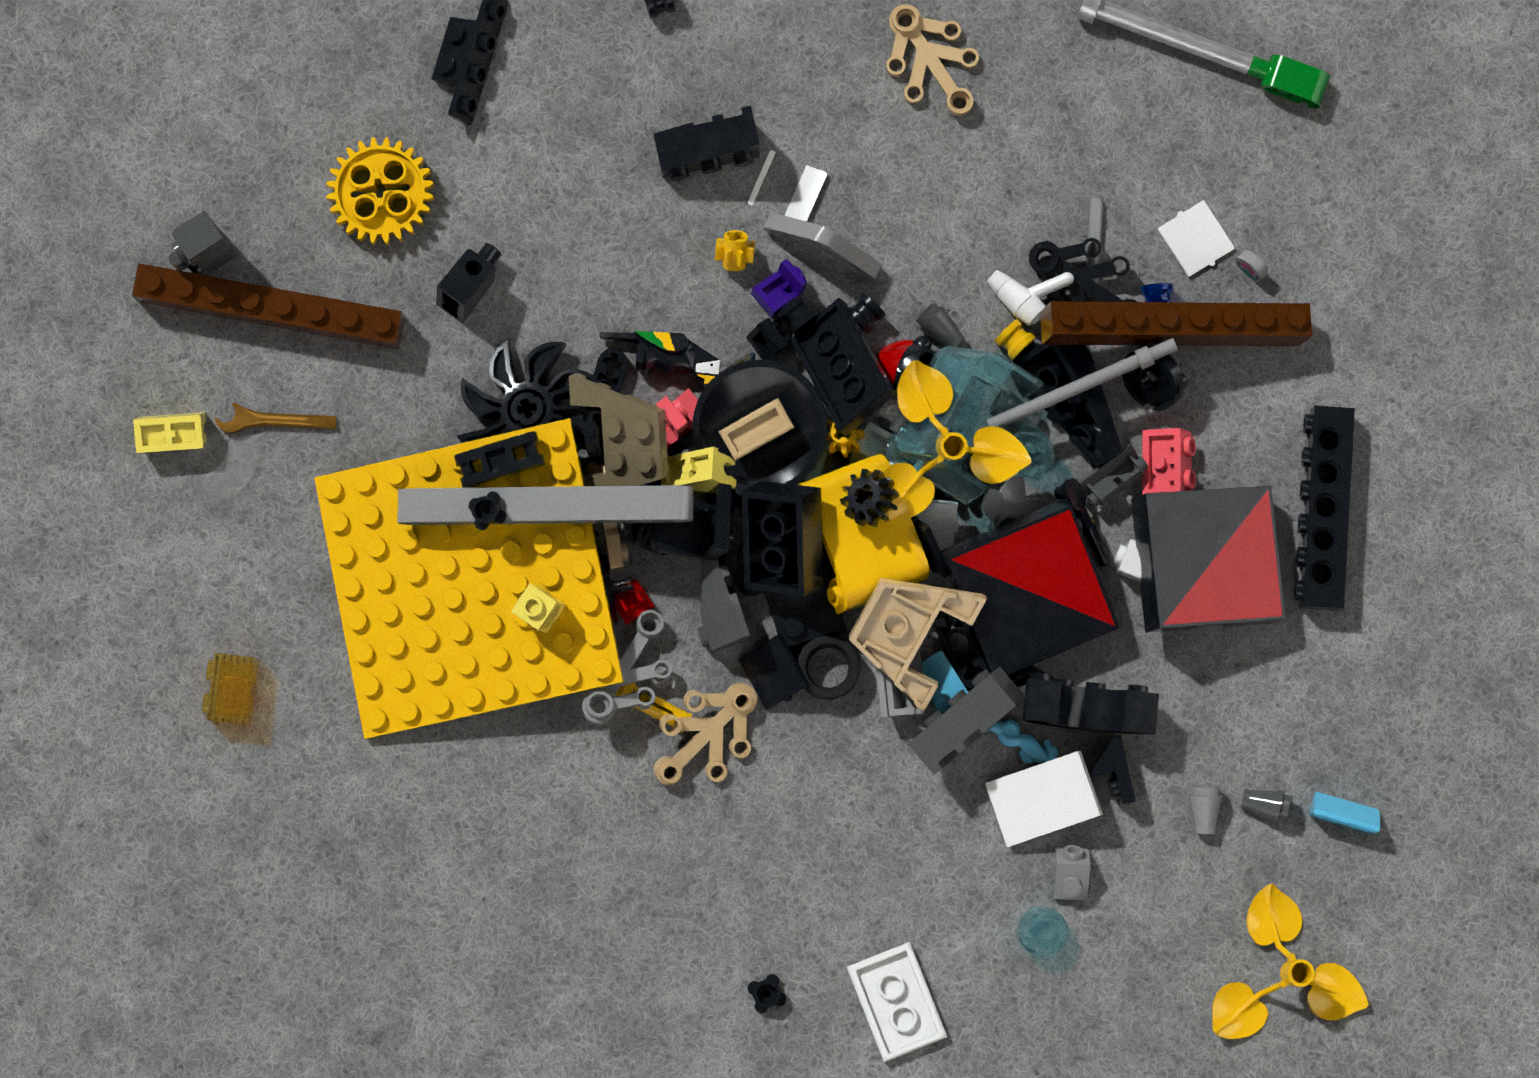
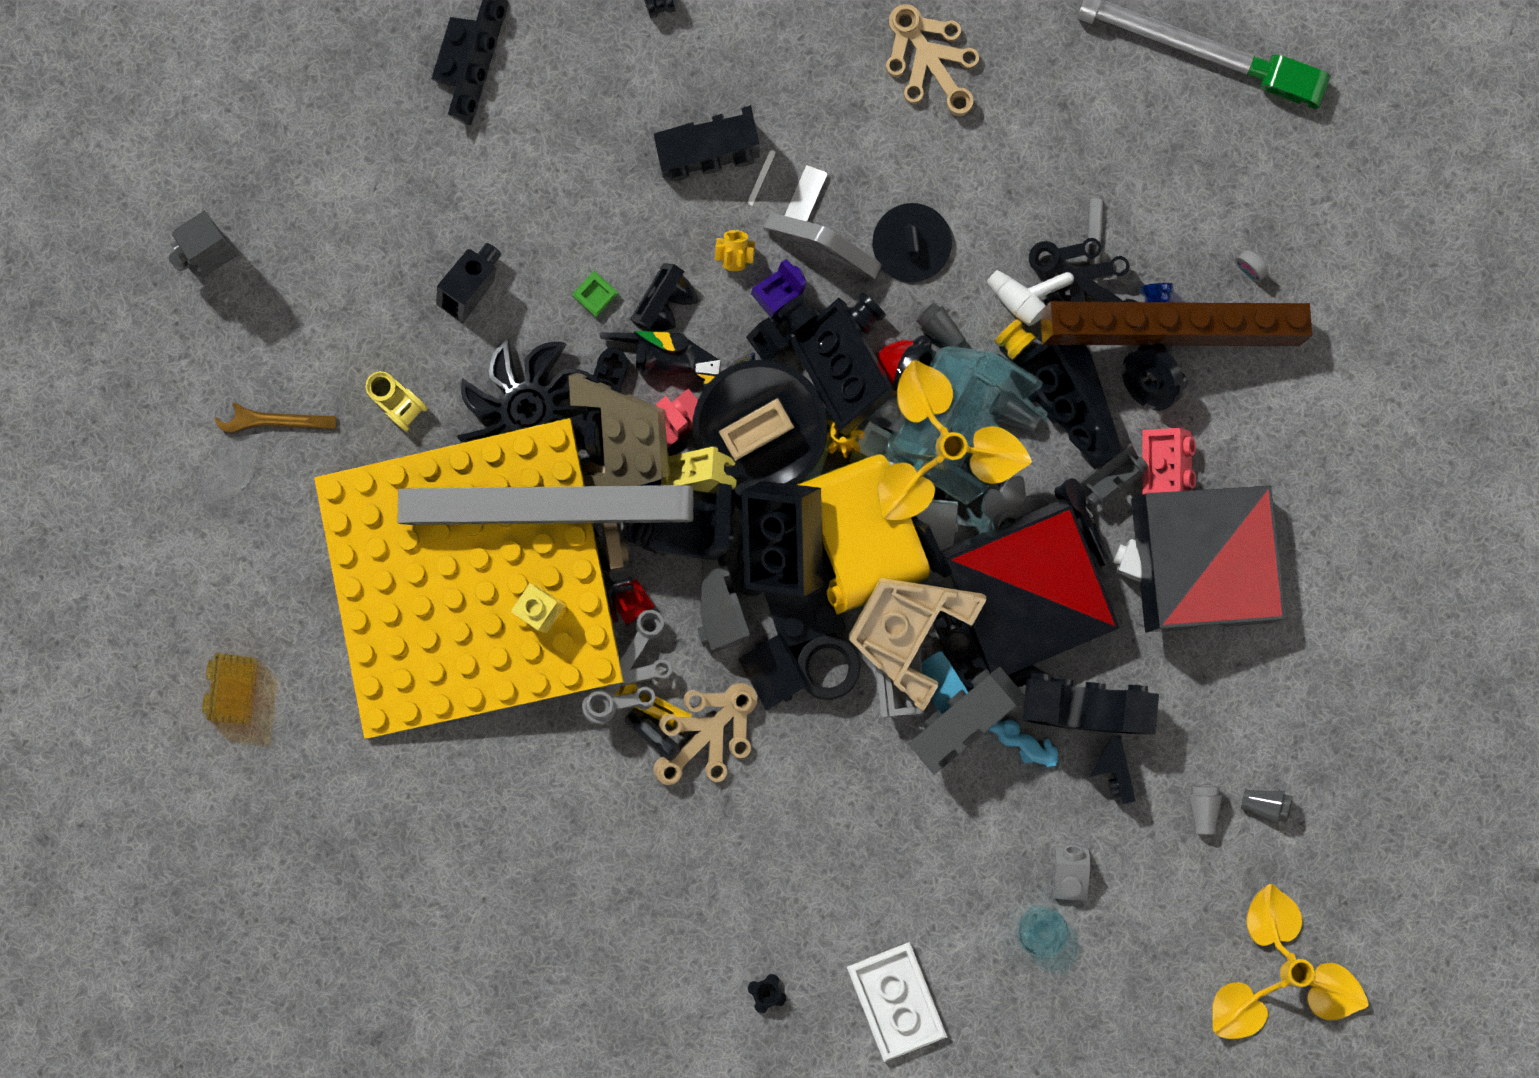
(169, 432): light yellow hinge -> none
(268, 306): reddish brown brick -> none
(377, 161): yellow gear -> none
(396, 401): none -> light yellow piece
(478, 507): black plate -> none
(499, 459): black plate -> none
(595, 294): none -> bright green tile
(652, 734): none -> black axle
(667, 285): none -> black tile
(872, 485): black gear -> none
(912, 242): none -> black shield
(1039, 449): clear light blue hat -> none
(1043, 798): white tile -> none
(1143, 358): light grey bar -> none
(1196, 238): white piece -> none
(1340, 425): black brick -> none
(1345, 813): medium azure slope -> none

